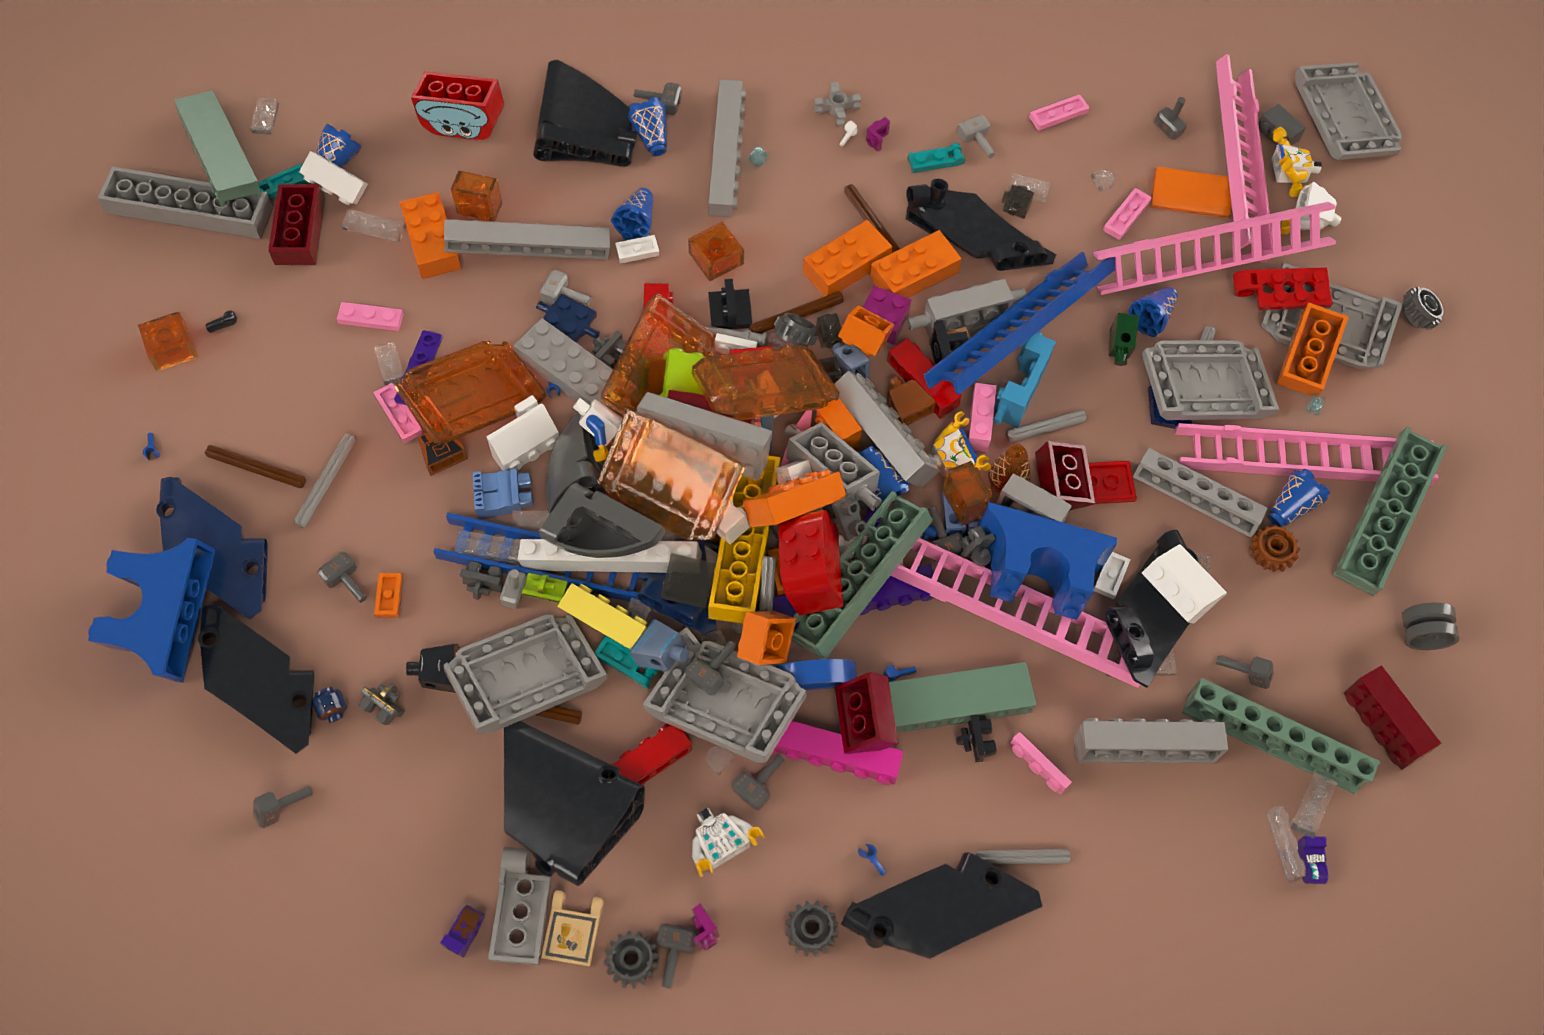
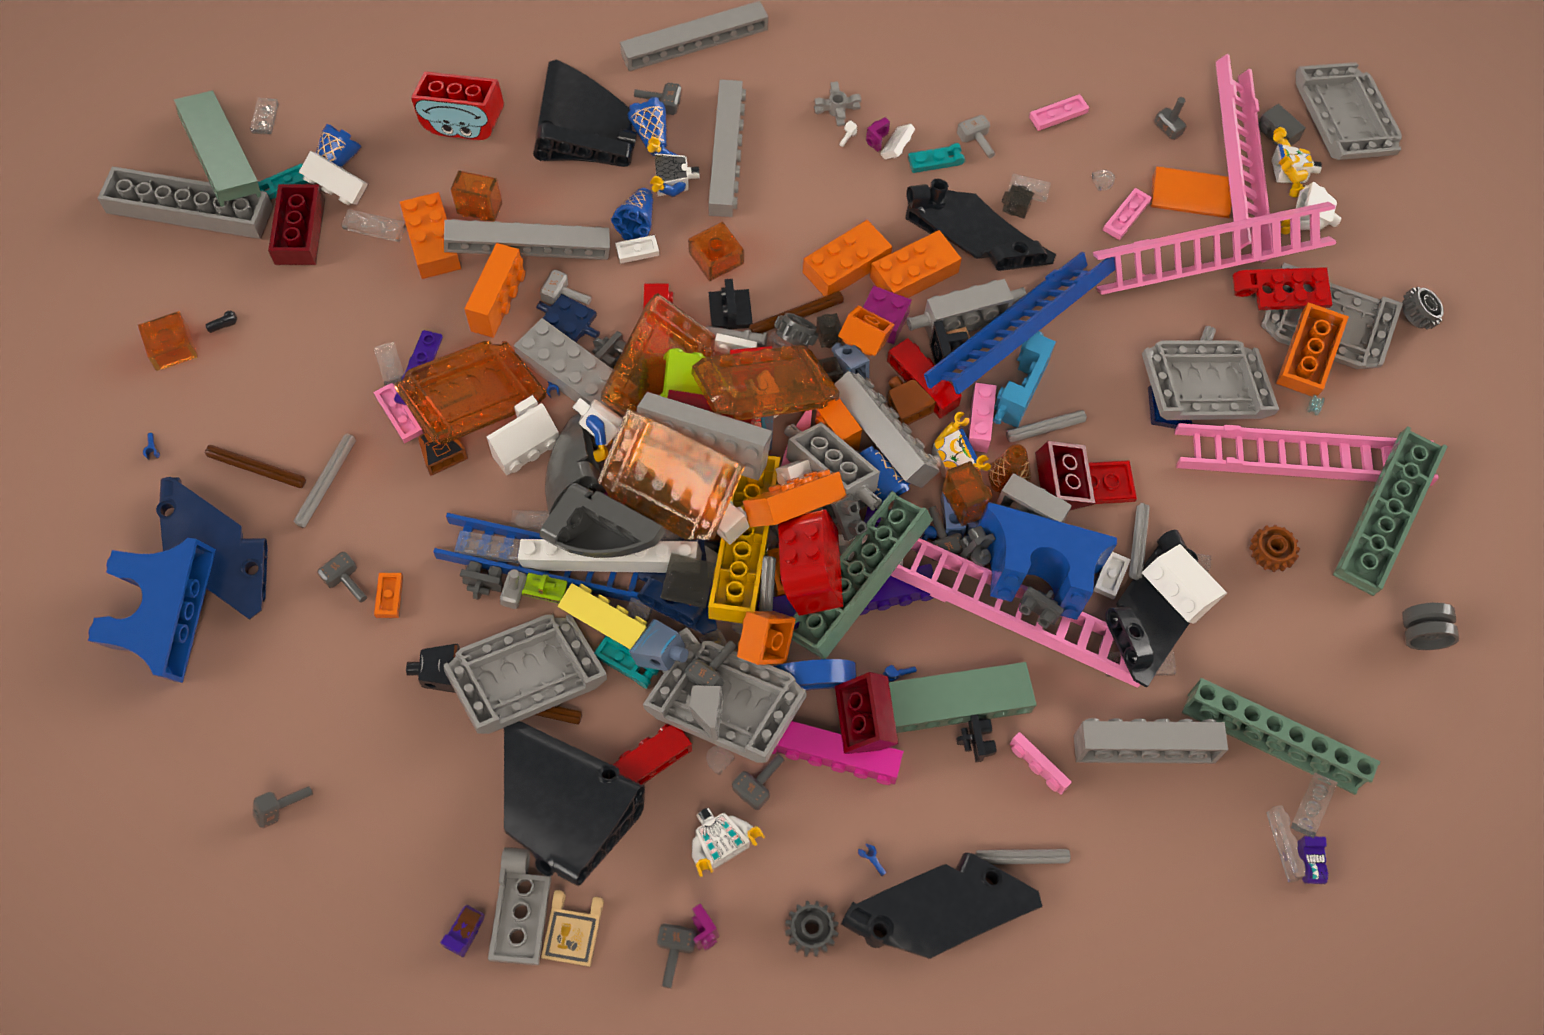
(255, 678): black panel -> none
(329, 704): dark blue head -> none
(370, 316): bright pink plate -> none
(374, 698): dark grey hips -> none
(495, 290): none -> orange brick
(500, 492): medium blue hips -> none
(631, 945): dark grey gear -> none
(671, 170): none -> torso
(694, 35): none -> light grey brick
(706, 708): none -> light grey slope
(758, 156): clear light blue bush -> none
(867, 214): reddish brown axle -> none
(897, 141): none -> white plate
(1042, 605): none -> dark grey hips
(1123, 337): dark green torso -> none
(1139, 541): none -> light grey axle
(1154, 310): blue cone -> none
(1200, 492): light grey brick -> none
(1259, 671): dark grey piece -> none
(1297, 498): blue cone -> none
(1391, 718): dark red brick -> none

